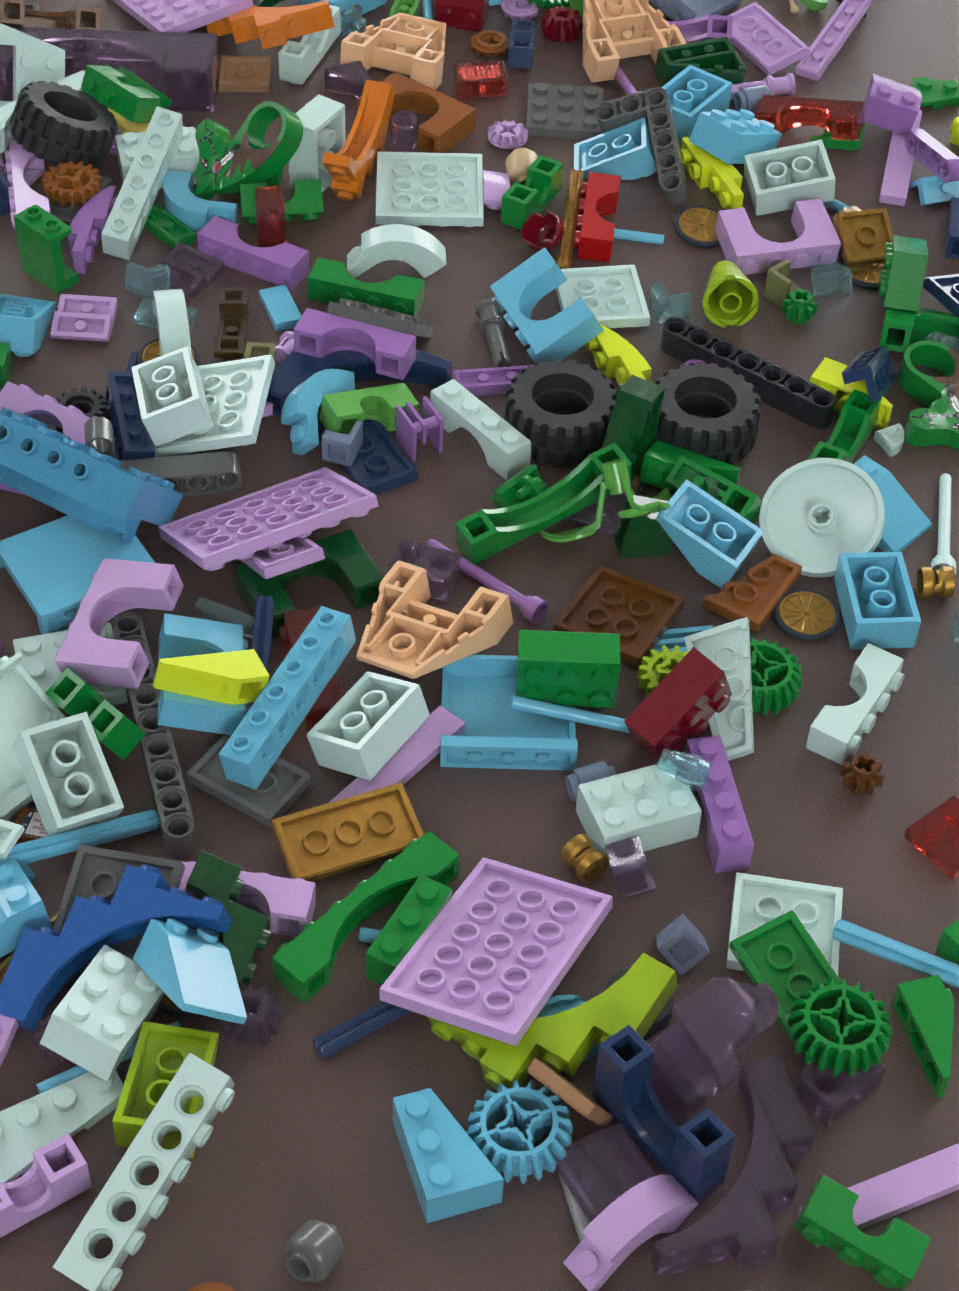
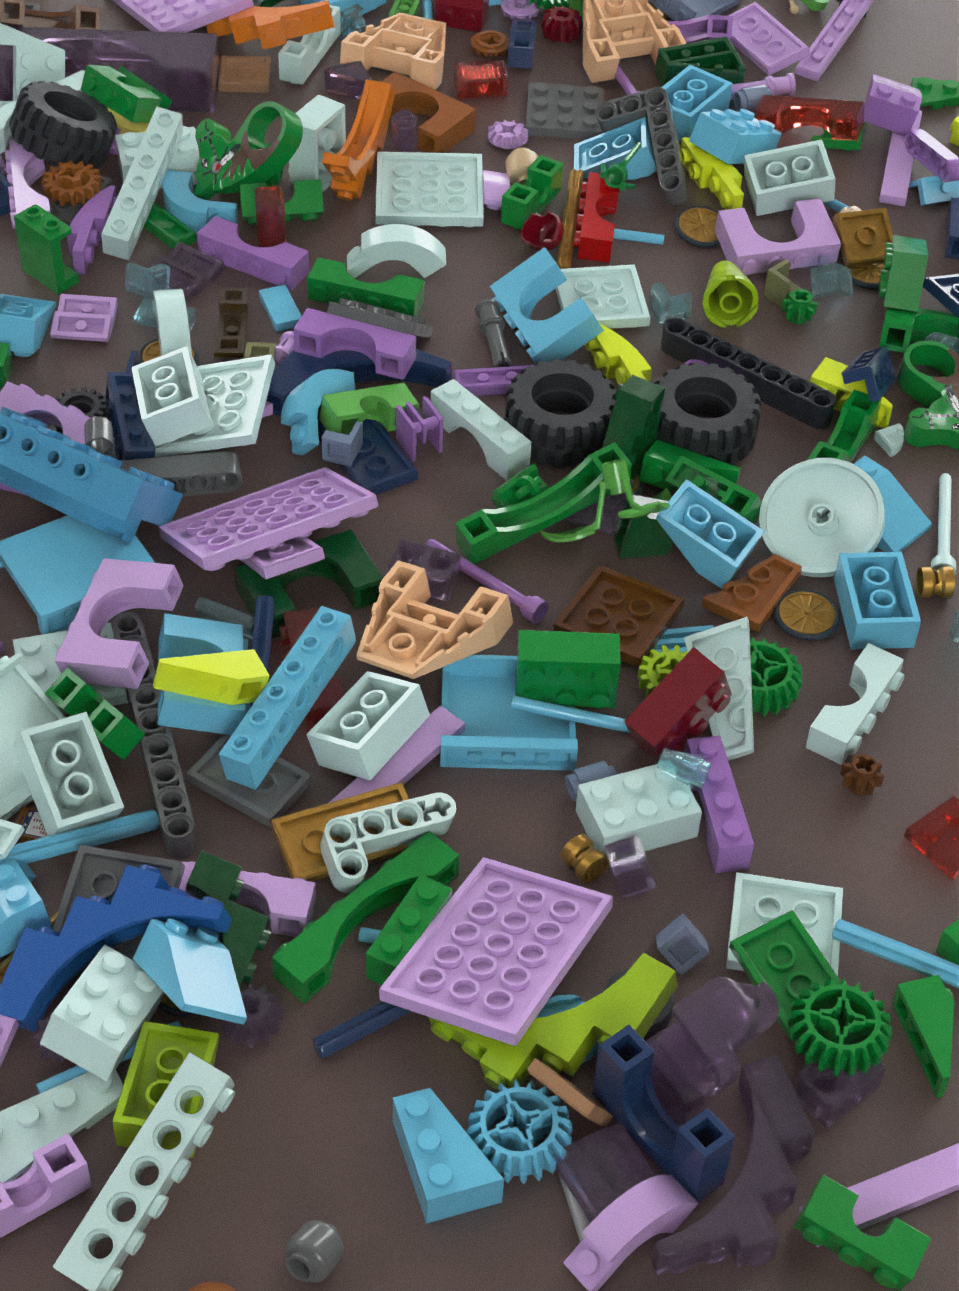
(425, 813): none -> light aqua beam
(617, 173): none -> green plant

